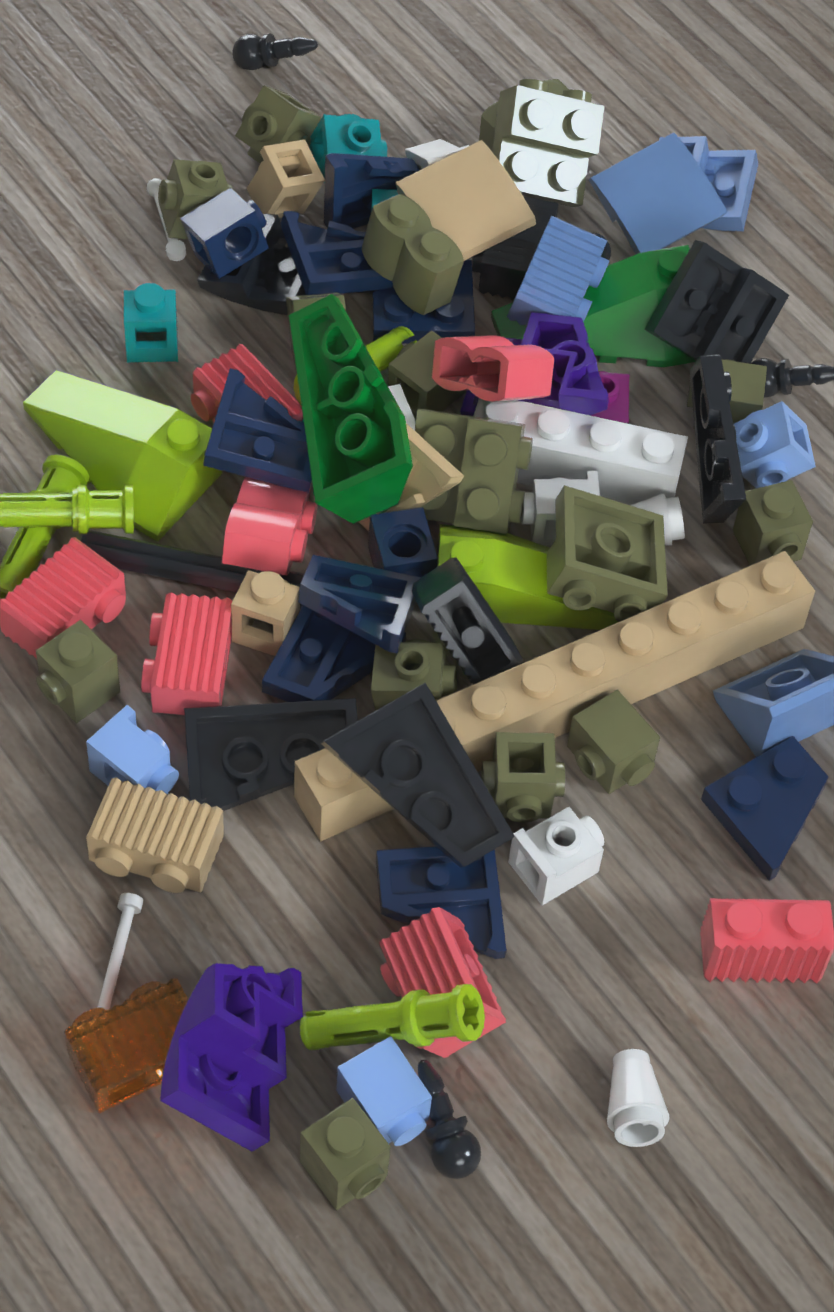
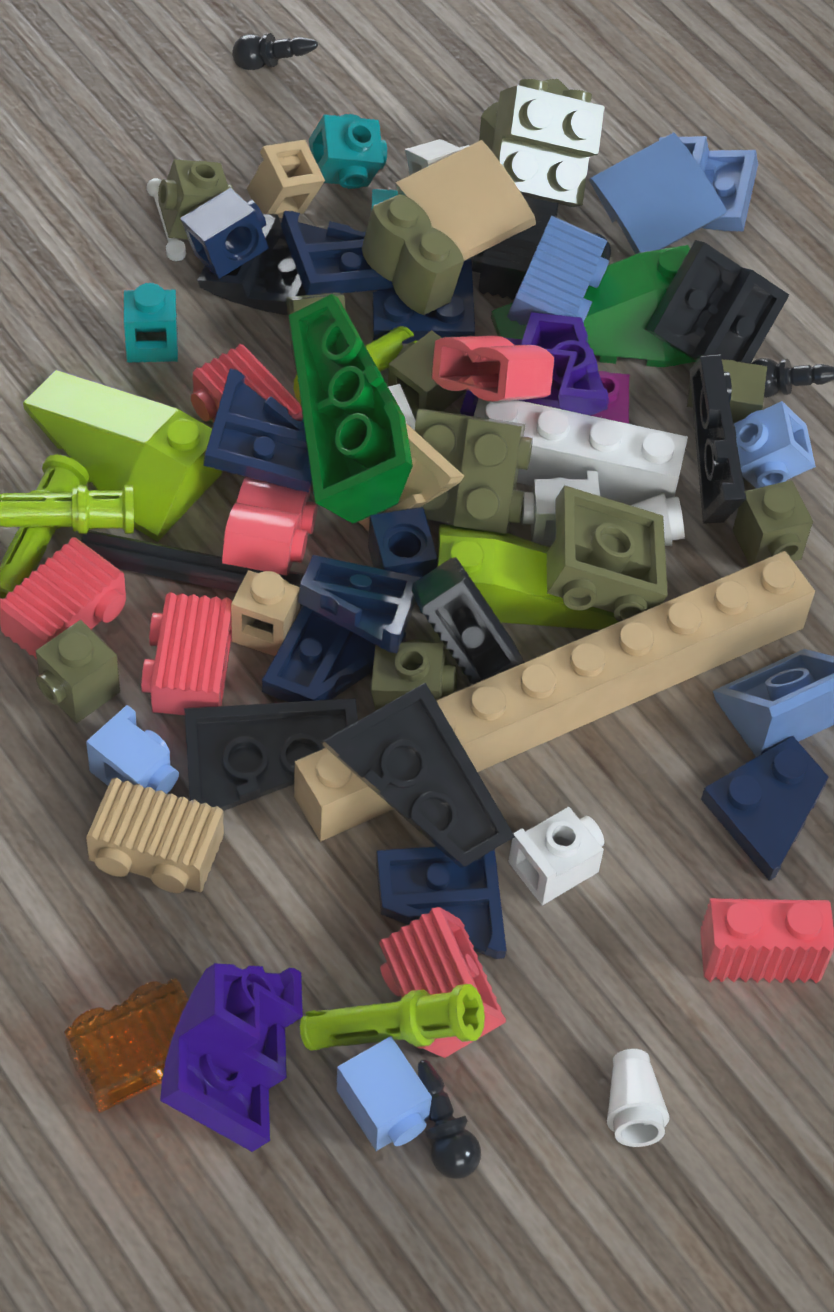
(129, 905): white piece -> none
(275, 119): olive brick -> none
(345, 1154): olive brick -> none
(351, 181): dark blue wing -> none
(524, 775): olive brick -> none
(613, 743): olive brick -> none

